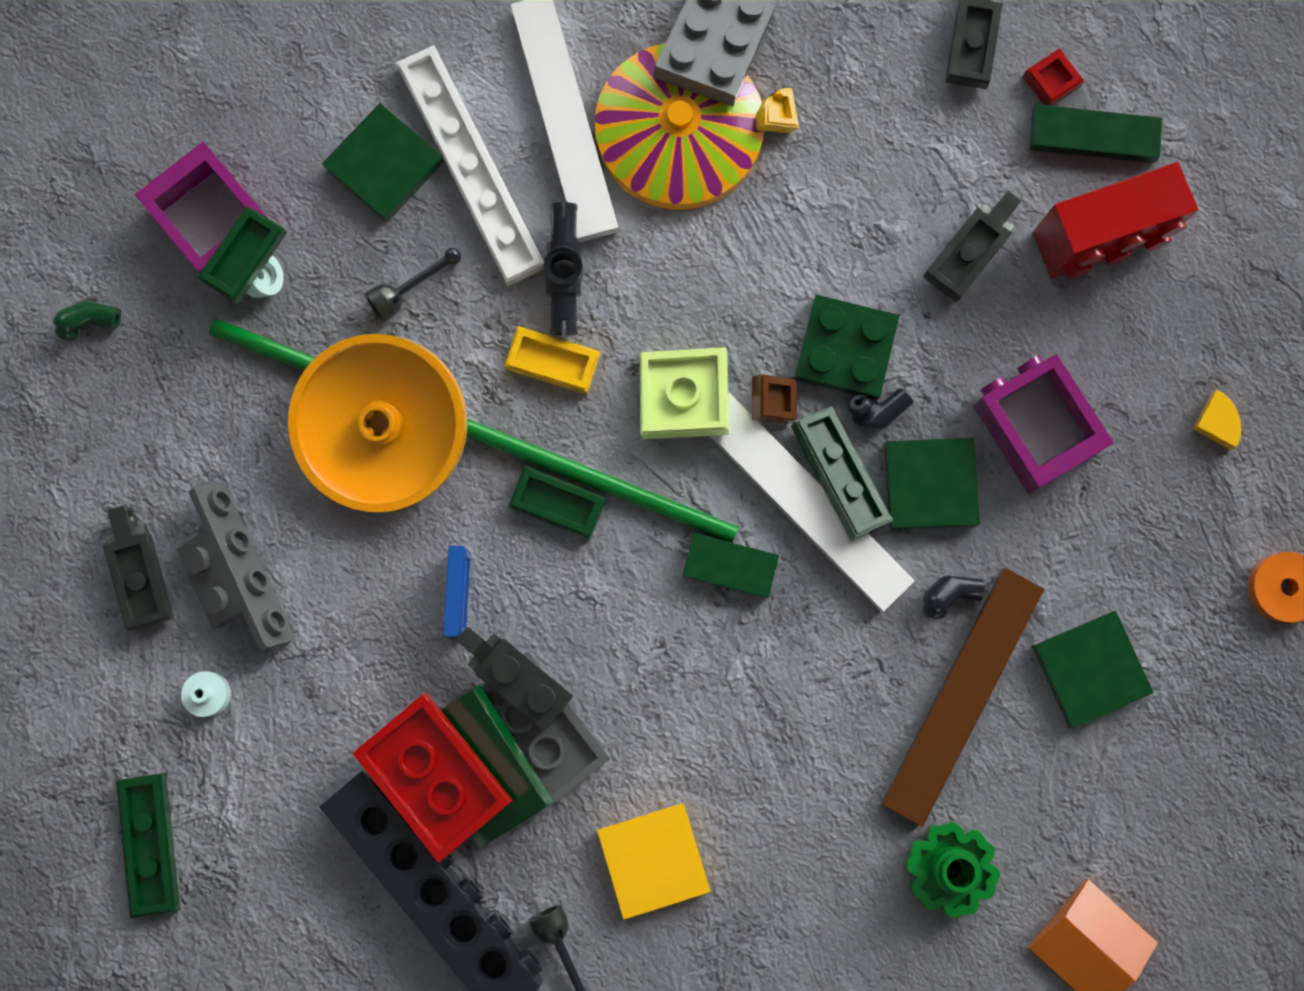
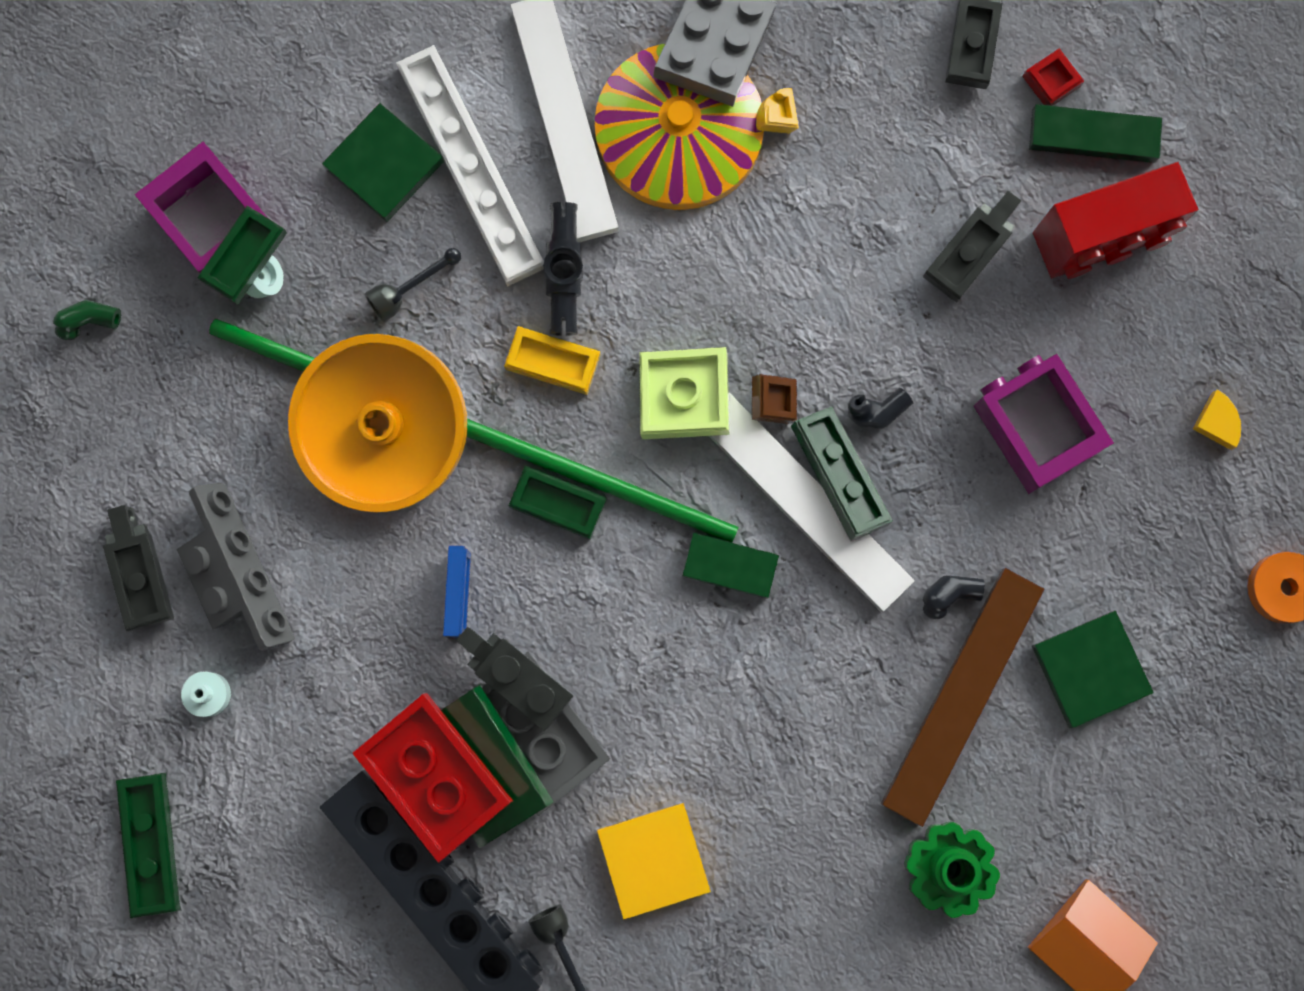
(846, 347): dark green plate -> none
(932, 483): dark green tile -> none

